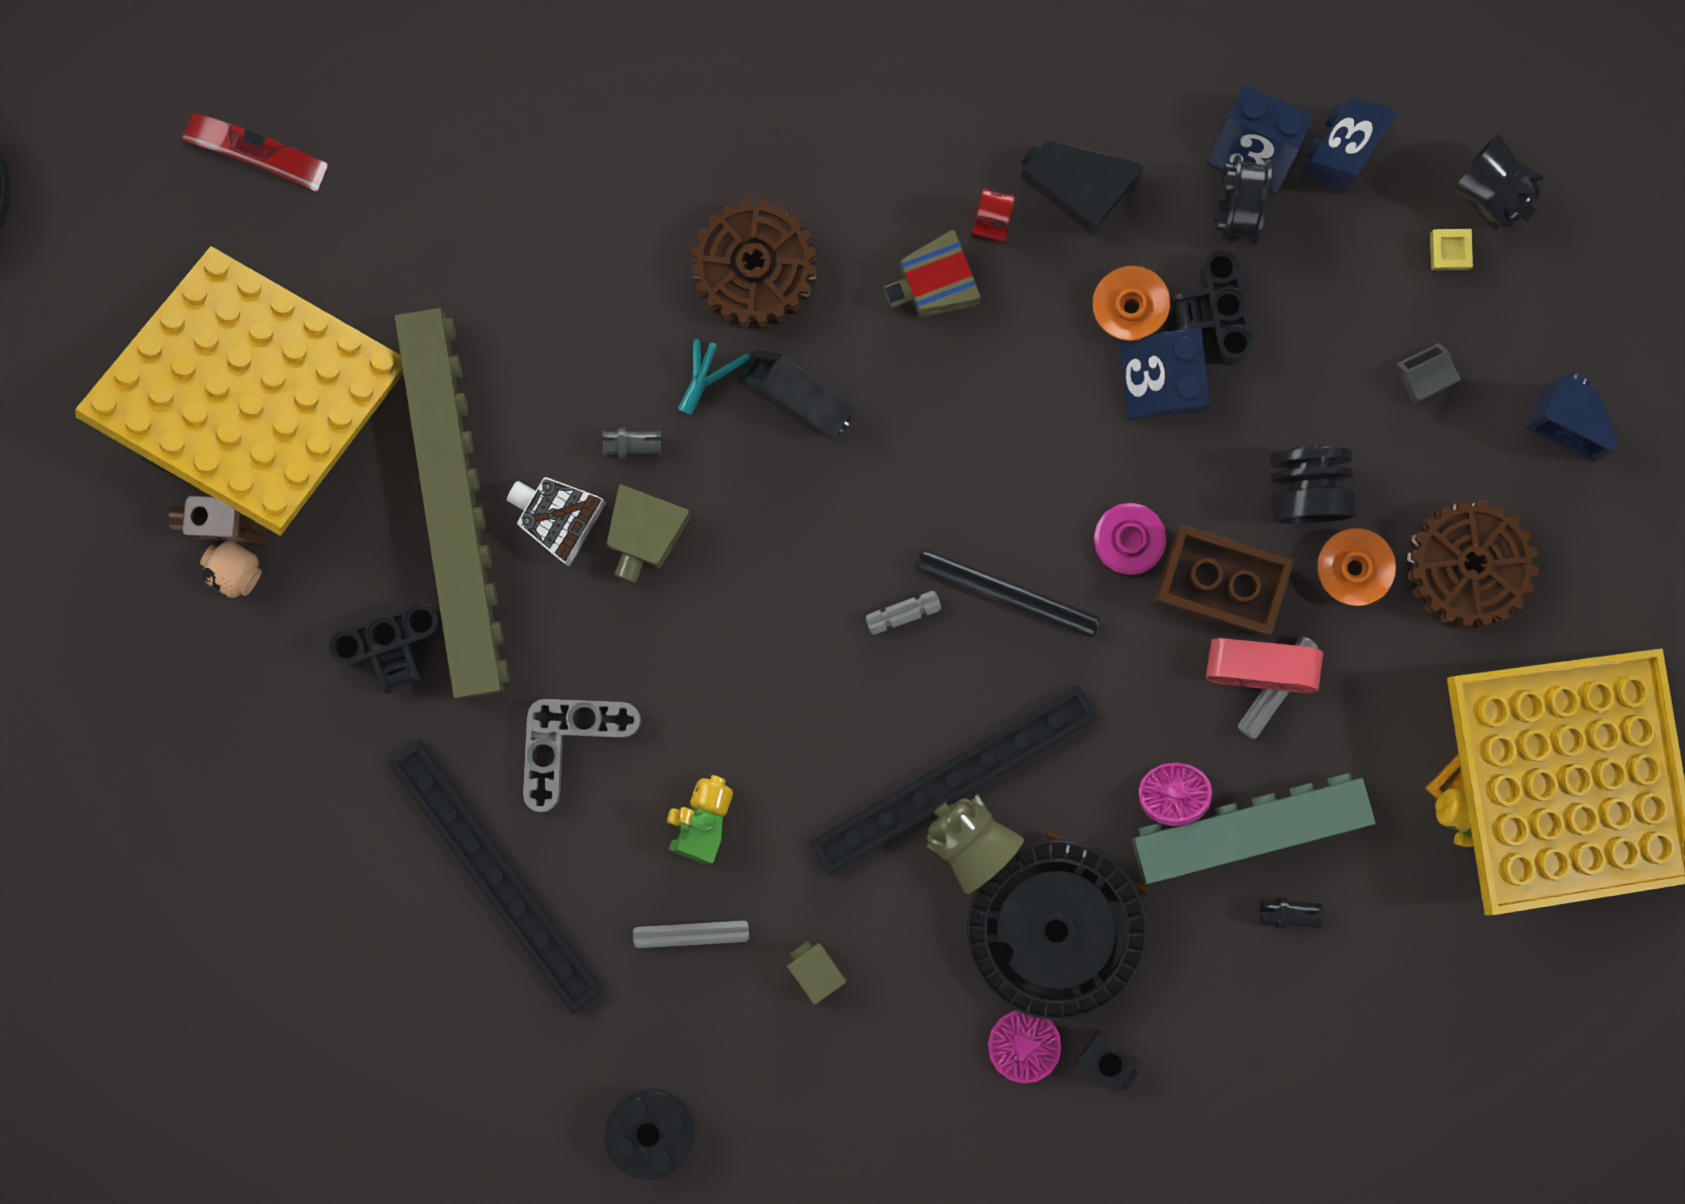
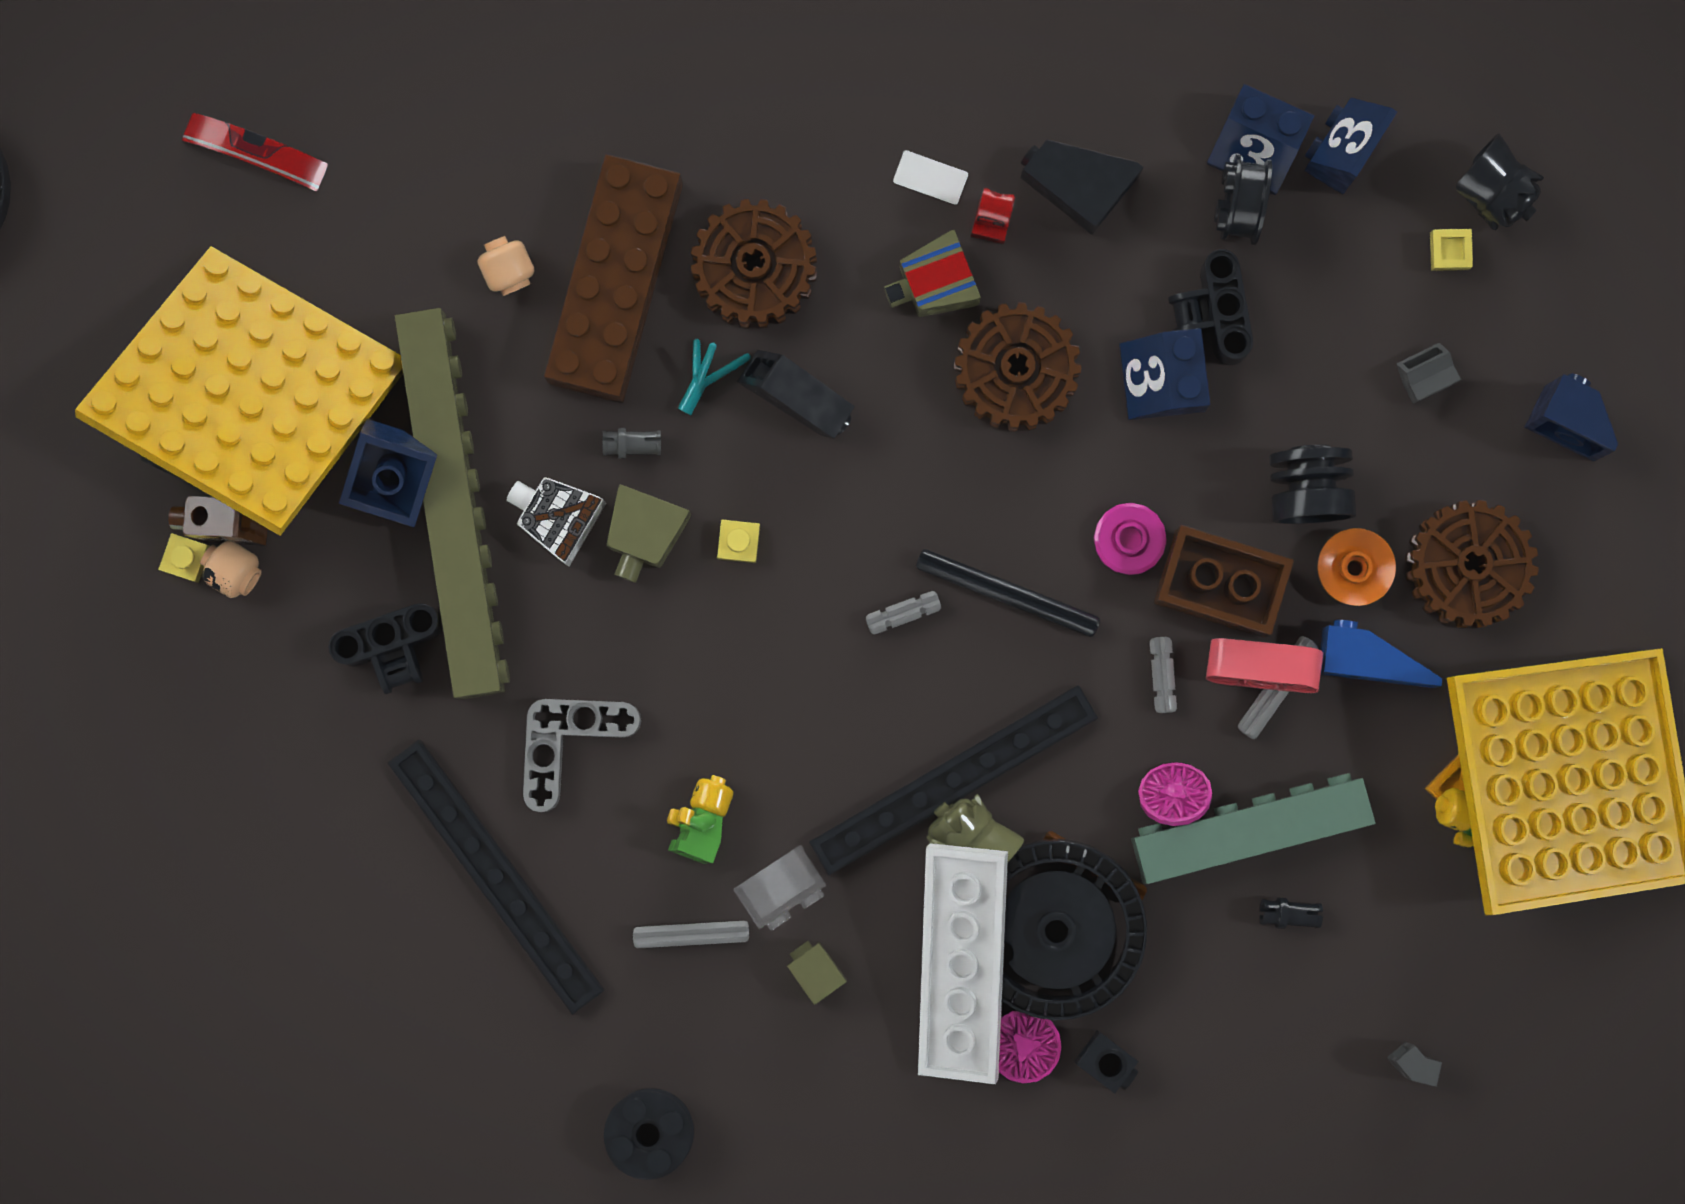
(183, 558): none -> light yellow plate
(388, 474): none -> dark blue slope
(505, 265): none -> light nougat head
(614, 278): none -> reddish brown brick
(738, 541): none -> light yellow plate
(781, 887): none -> clear brick
(930, 177): none -> white sticker
(962, 963): none -> white plate
(1047, 367): none -> reddish brown piece
(1127, 286): orange dish -> none
(1163, 675): none -> light grey axle
(1366, 656): none -> blue slope
(1414, 1065): none -> dark grey piece

